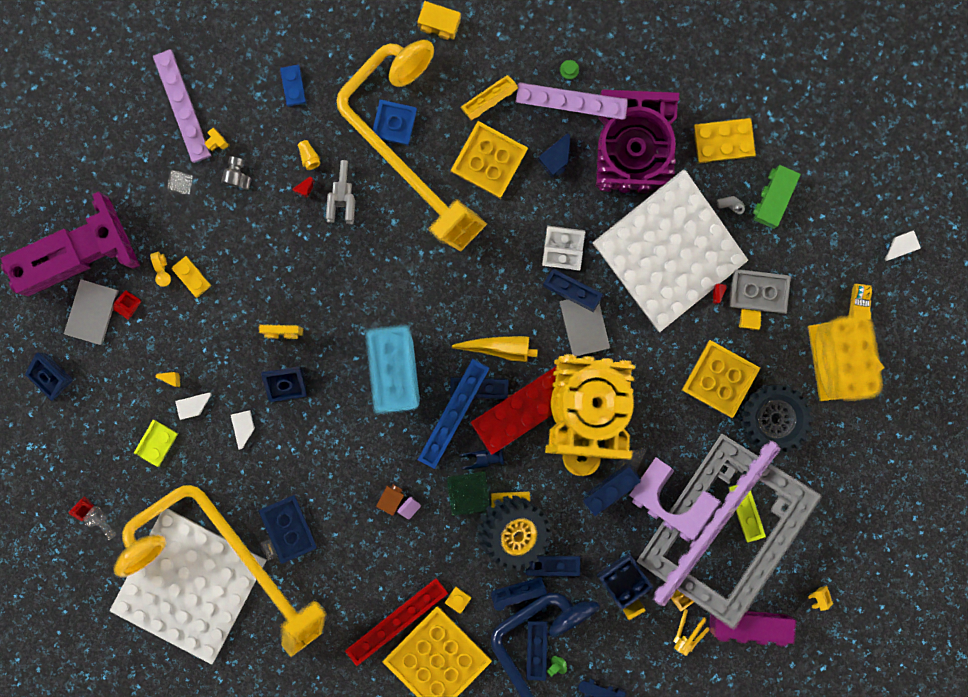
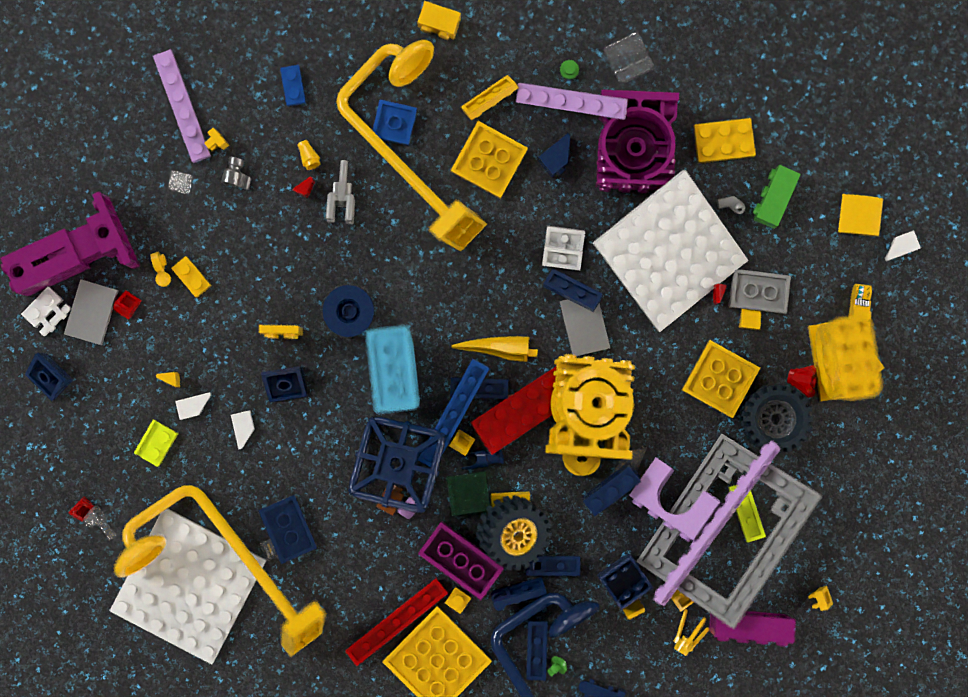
(42, 307): none -> white plate
(348, 311): none -> dark blue hat
(404, 473): none -> dark blue plate
(460, 560): none -> magenta brick
(462, 442): none -> yellow plate
(628, 58): none -> clear slope
(803, 379): none -> red rock
(860, 215): none -> yellow slope

